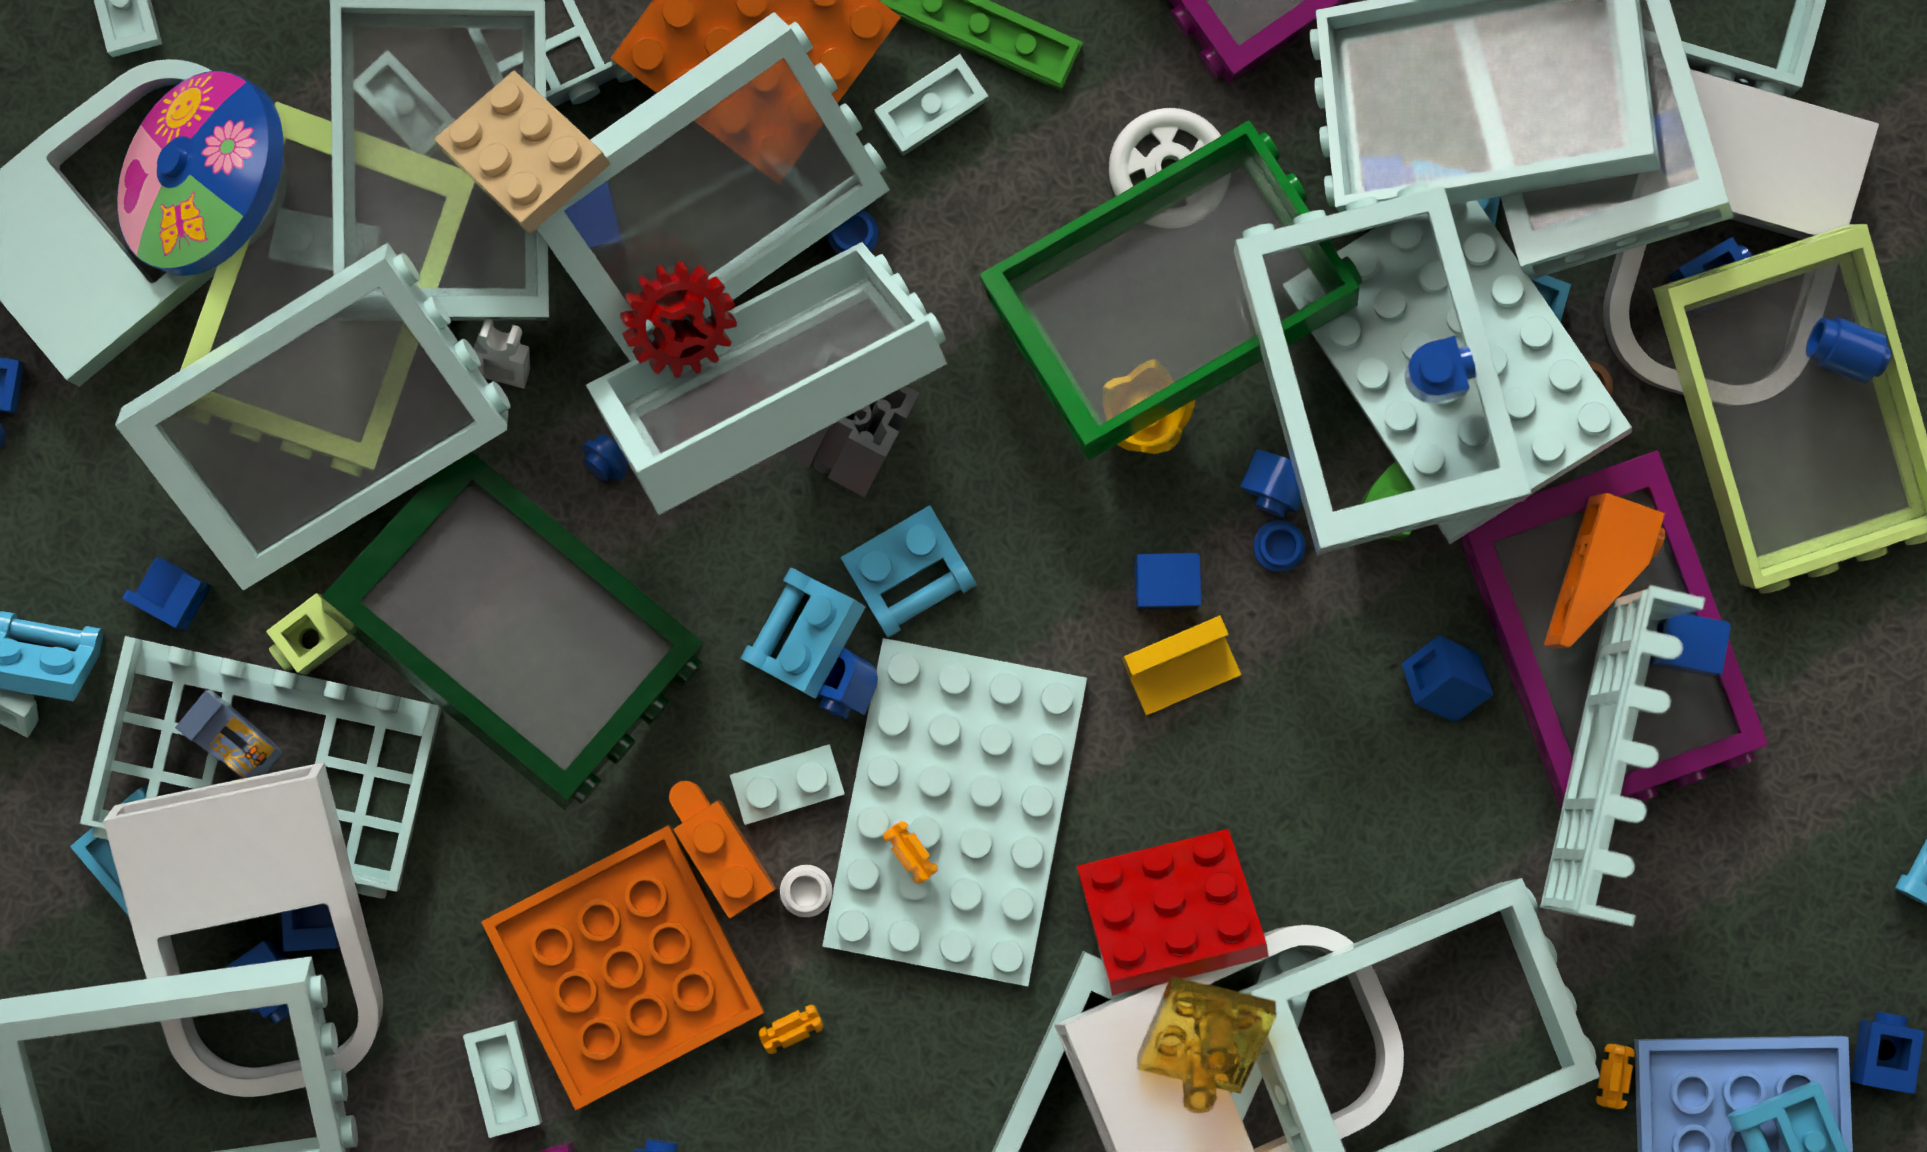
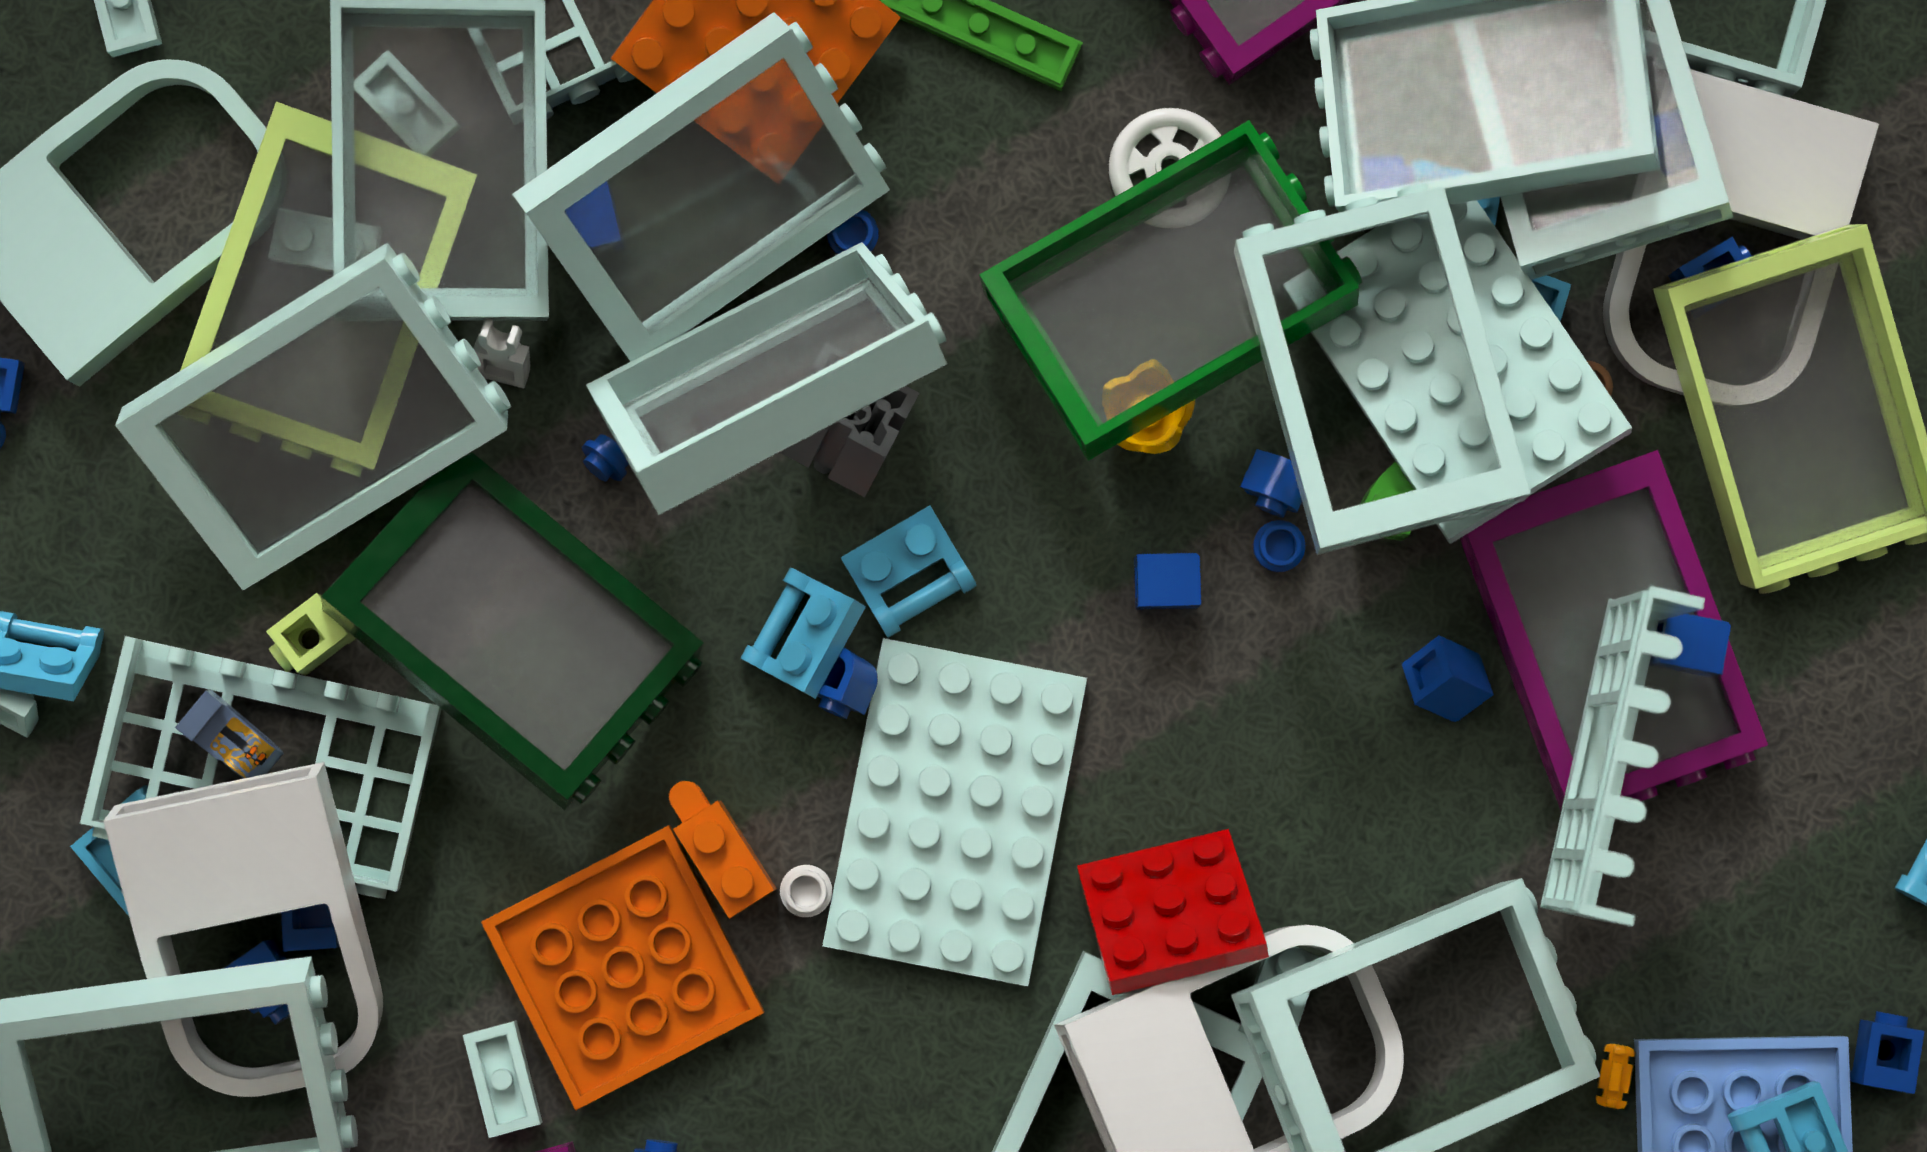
(169, 594): blue panel -> none
(200, 173): dish -> none
(522, 152): tan plate -> none
(673, 298): red gear -> none
(787, 784): light aqua plate -> none
(791, 1029): light orange piece -> none
(910, 852): light orange piece -> none
(931, 105): light aqua plate -> none
(1181, 665): yellow panel -> none
(1205, 1039): clear yellow plate -> none
(1440, 371): blue plate -> none
(1608, 555): orange slope -> none
(1848, 349): blue brick -> none

